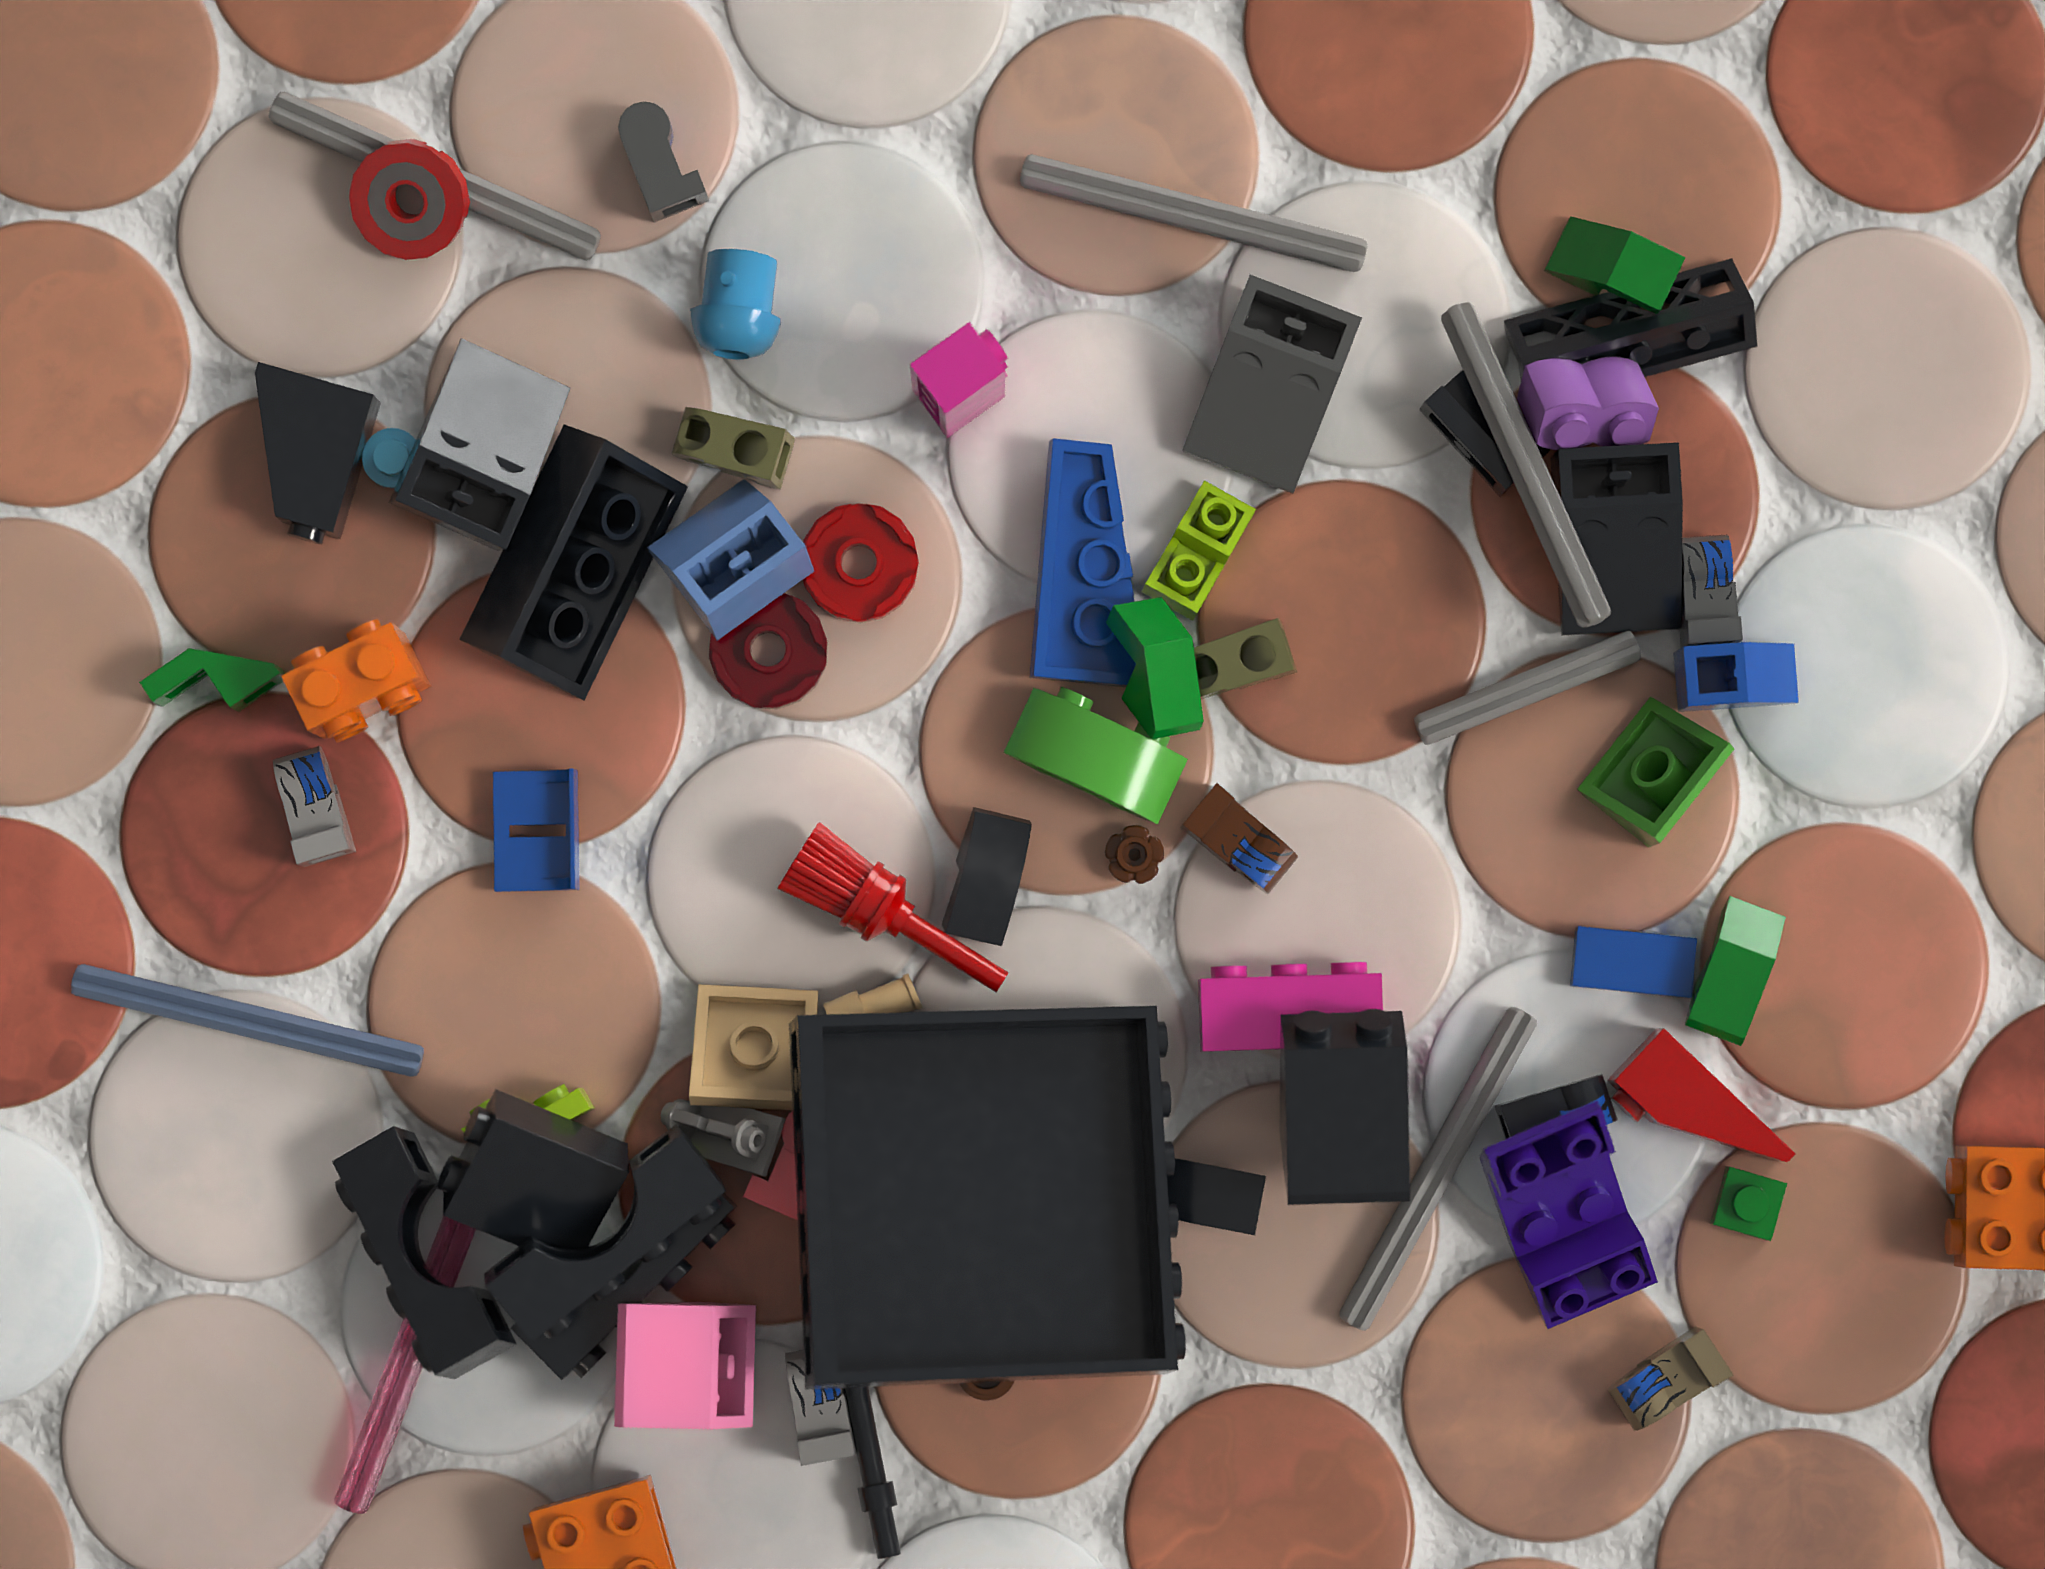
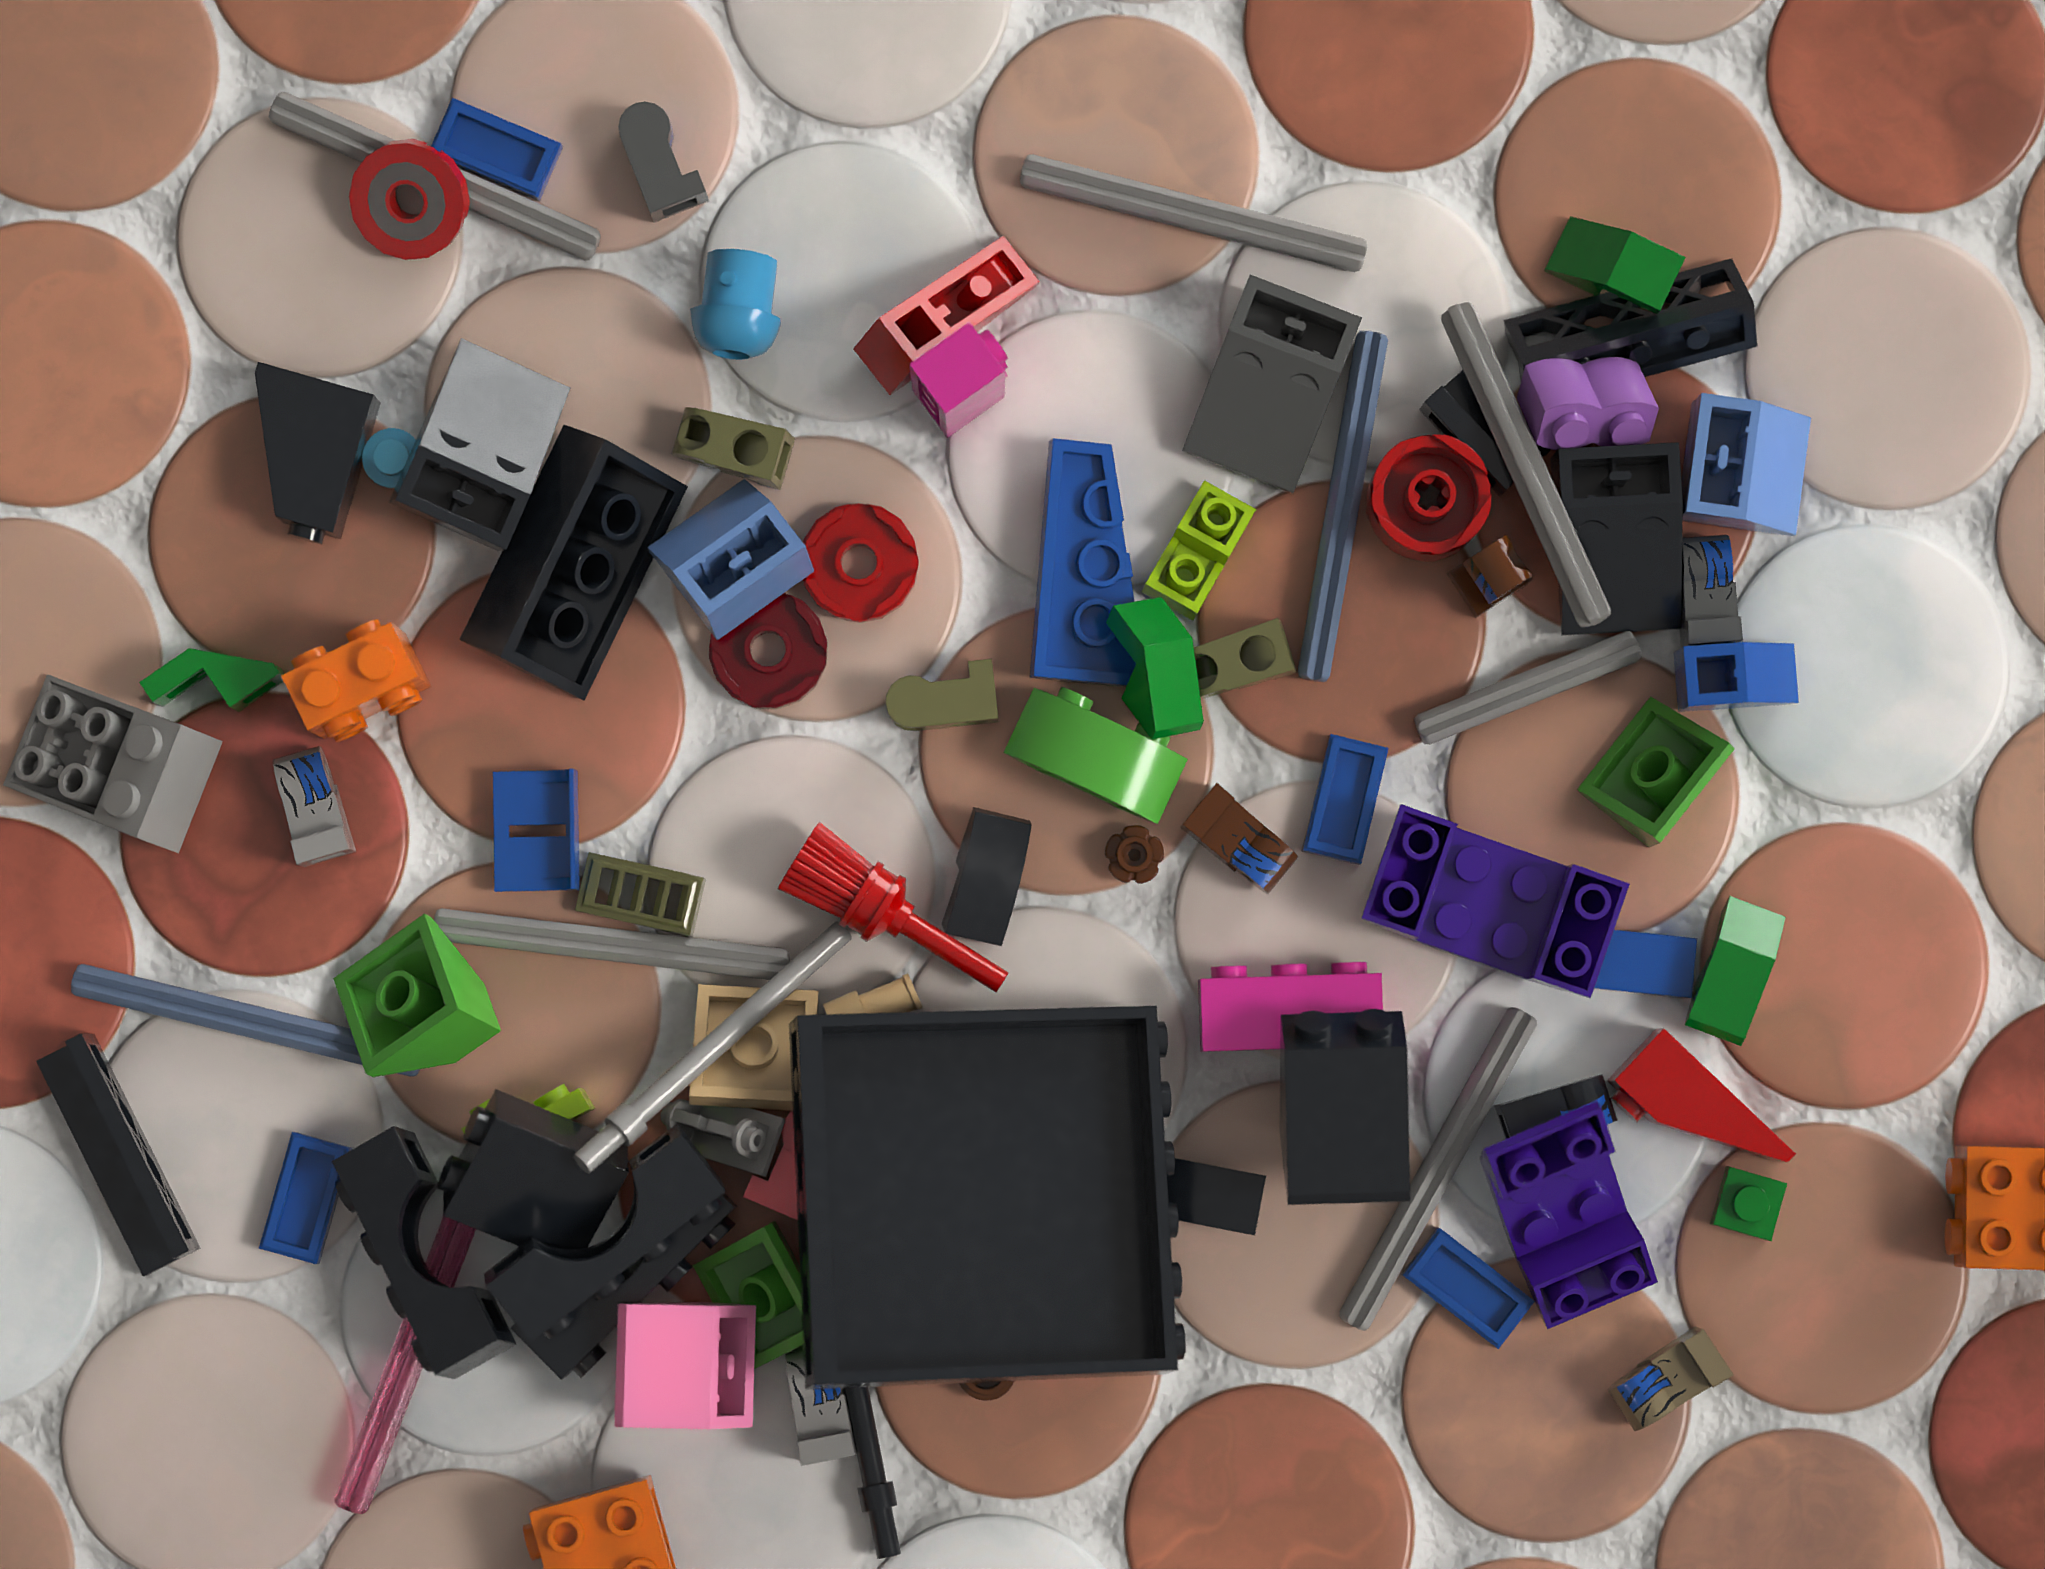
(113, 763): none -> light grey slope
(118, 1154): none -> black fence
(303, 1199): none -> blue tile
(415, 1002): none -> bright green slope
(497, 149): none -> blue tile
(611, 944): none -> light grey axle
(630, 1121): none -> light grey bar
(688, 904): none -> olive slope
(763, 1274): none -> bright green slope
(927, 705): none -> olive leg
(968, 293): none -> red slope
(1342, 506): none -> sand blue axle
(1345, 799): none -> blue tile
(1463, 495): none -> red brick
(1468, 1287): none -> blue tile
(1490, 576): none -> reddish brown leg
(1494, 903): none -> dark purple slope
(1744, 464): none -> medium blue slope

